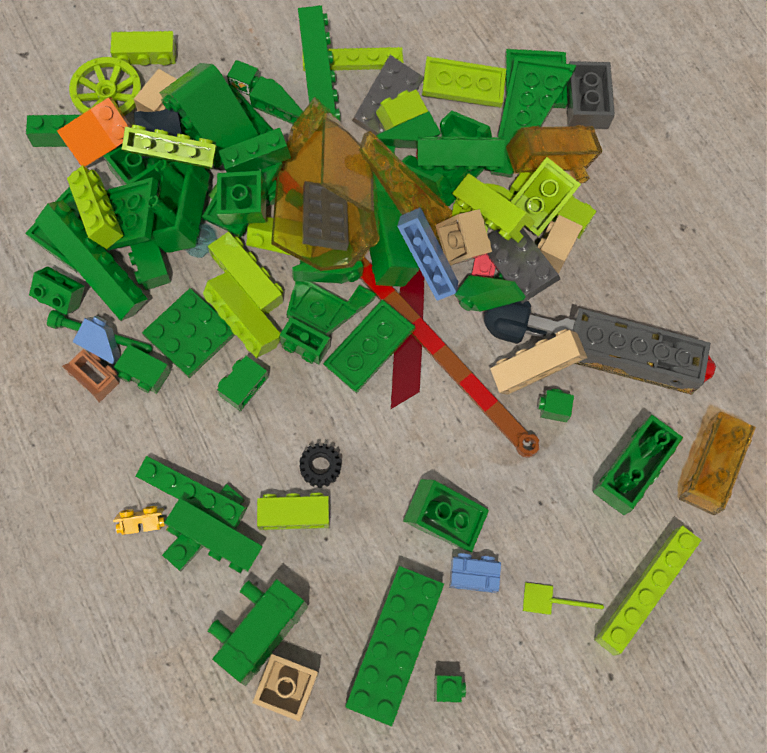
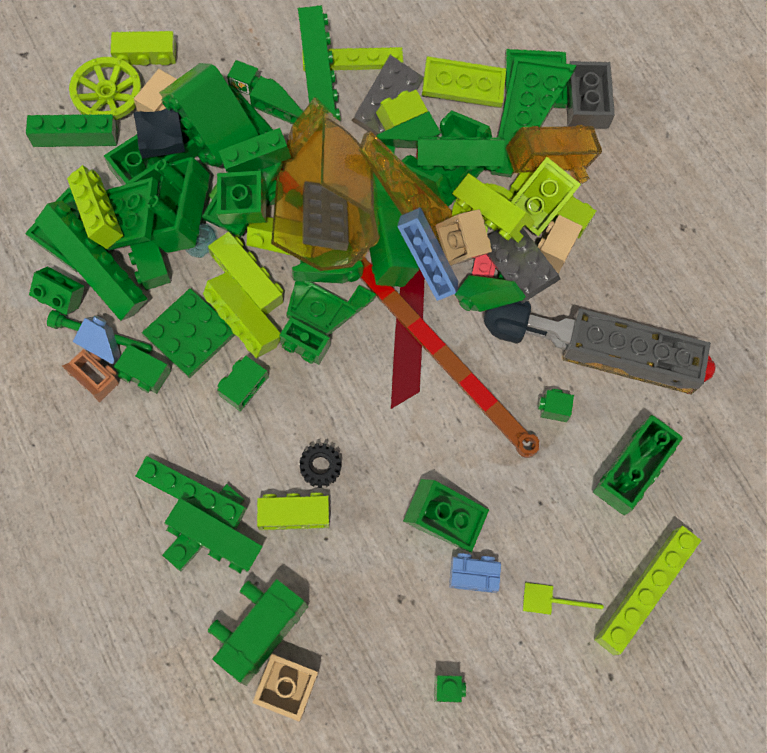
(95, 131): orange slope -> none
(130, 520): yellow hinge -> none
(167, 147): lime brick -> none
(369, 346): green tile -> none
(395, 646): green brick -> none
(538, 362): tan brick -> none
(717, 463): clear yellow piece -> none

